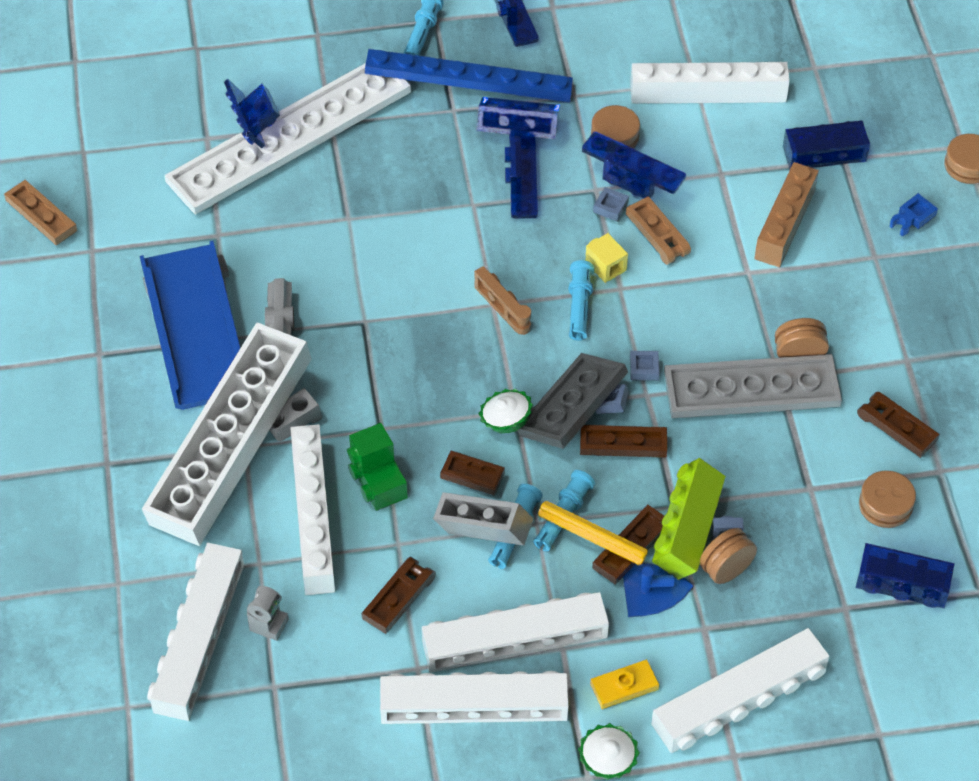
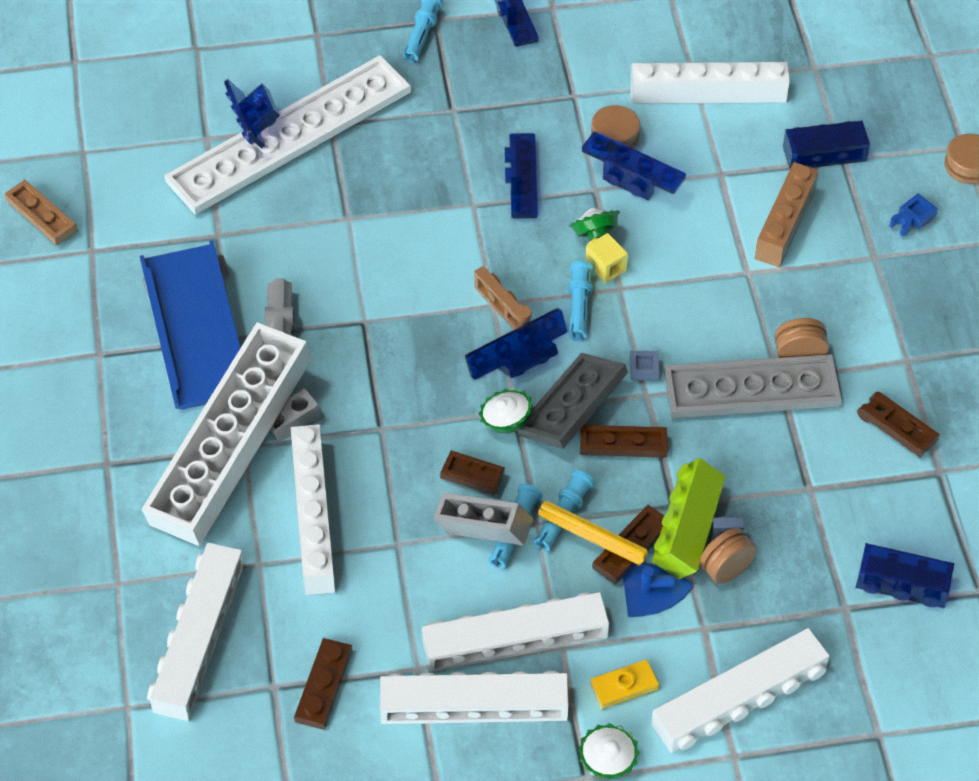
(265, 614): light grey leg -> none
(323, 683): none -> reddish brown plate
(375, 468): green brick -> none
(397, 595): reddish brown plate -> none
(468, 75): blue plate -> none
(518, 117): clear blue brick -> none
(519, 348): none -> clear blue bracket
(595, 223): none -> green piece
(611, 204): sand blue plate -> none
(615, 401): sand blue plate -> none
(658, 230): medium nougat plate -> none
(887, 499): medium nougat head -> none

